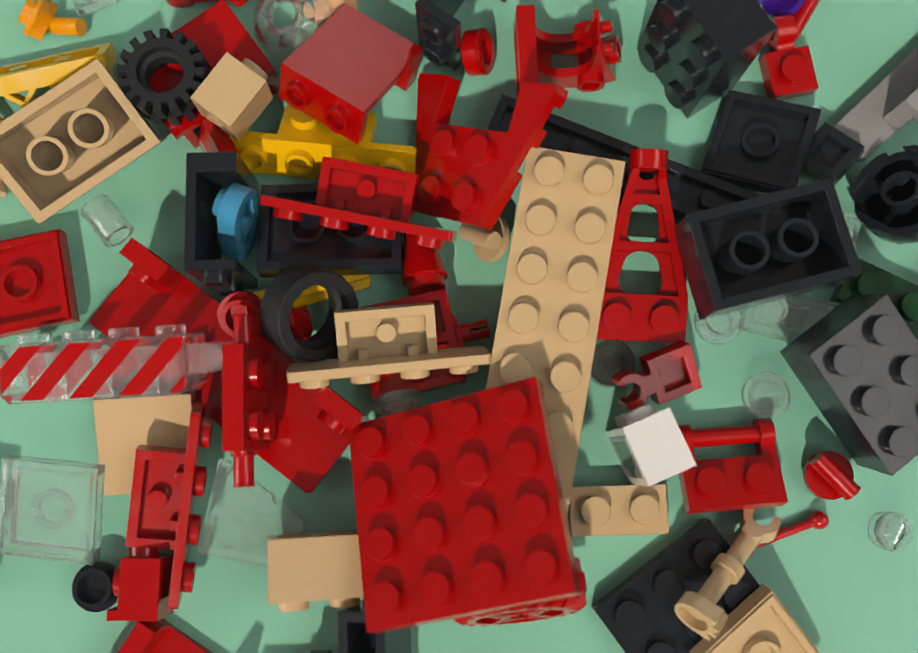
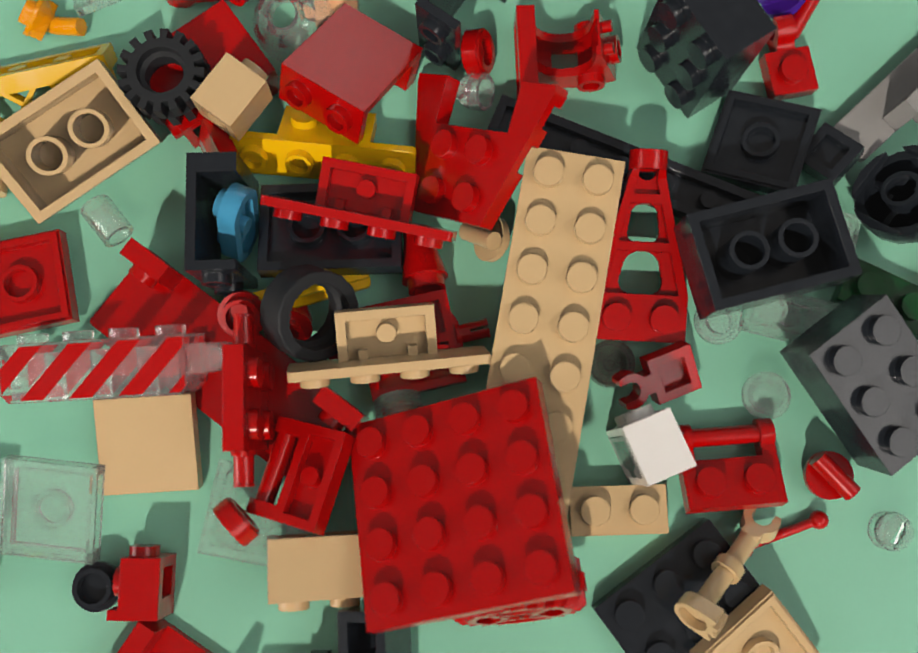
(164, 500): red bracket -> none
(236, 521): none -> red tile
(311, 478): none -> red plate
(476, 91): none -> clear hinge

